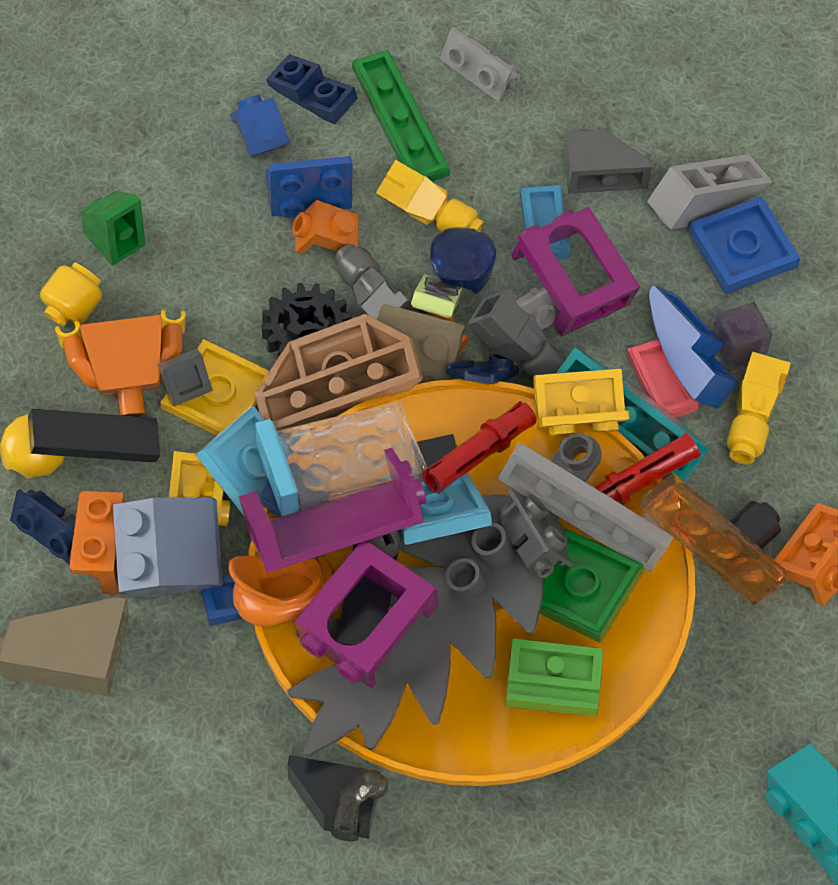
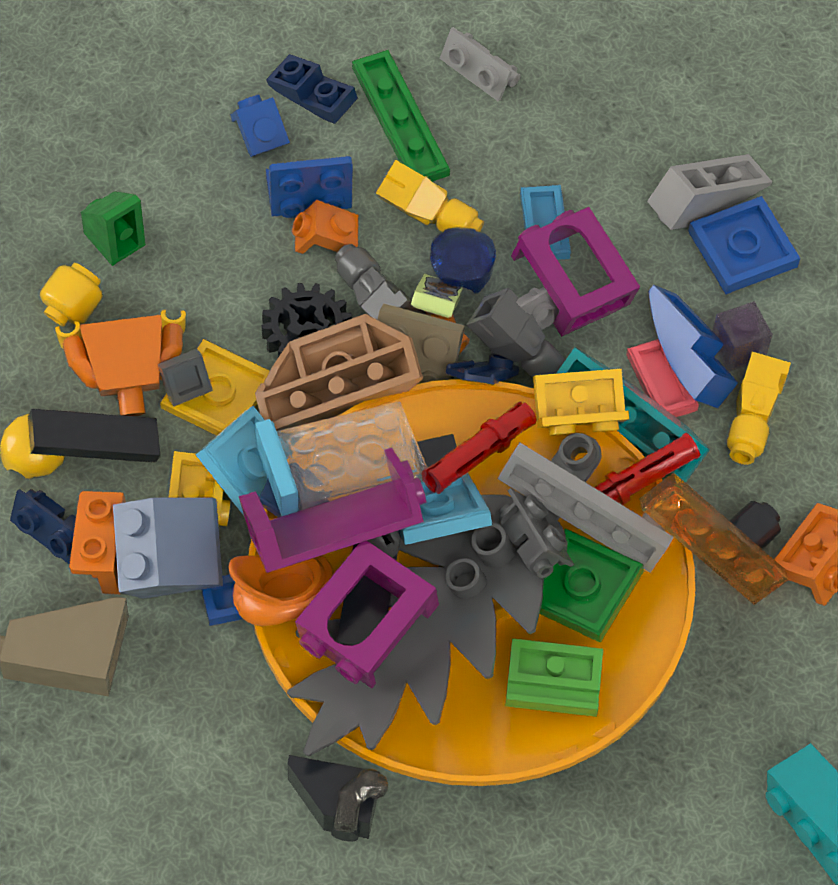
(603, 163): dark grey slope -> none

